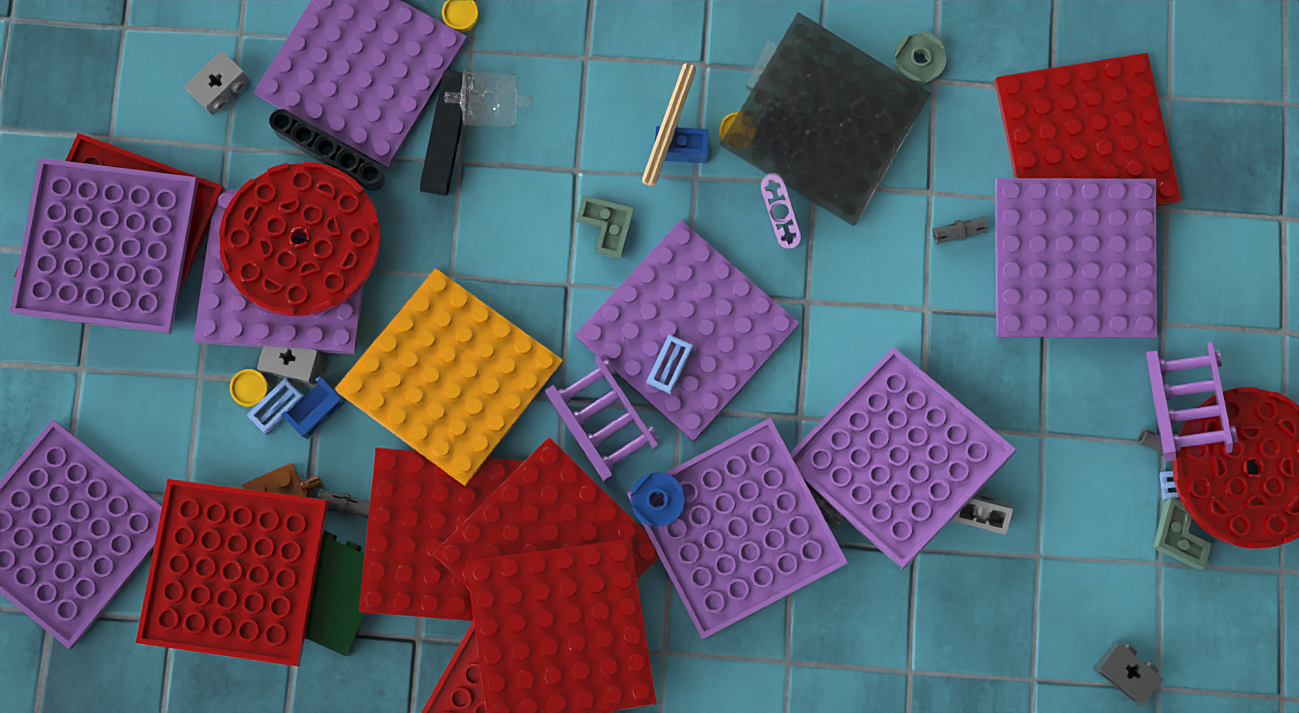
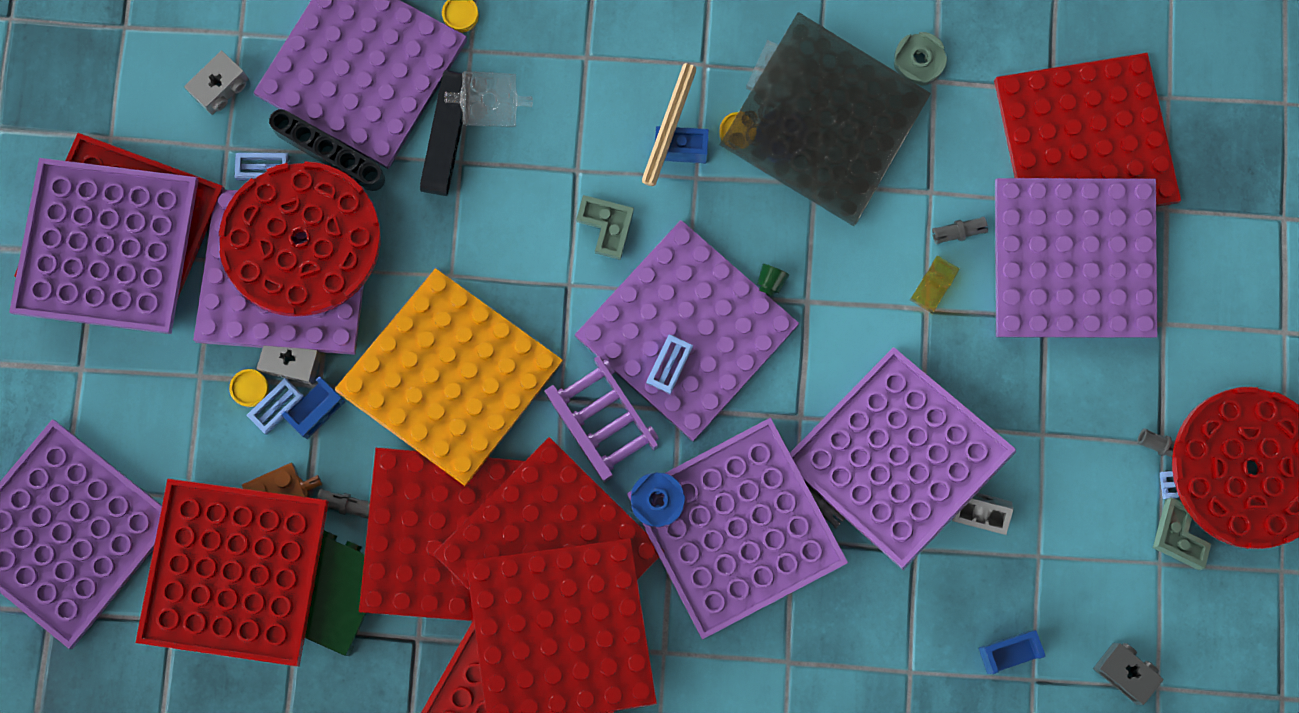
(285, 157): none -> light blue tile
(771, 279): none -> dark green hat
(780, 231): lavender beam -> none
(934, 284): none -> clear yellow slope
(1011, 651): none -> blue panel
(1168, 417): medium lavender fence -> none

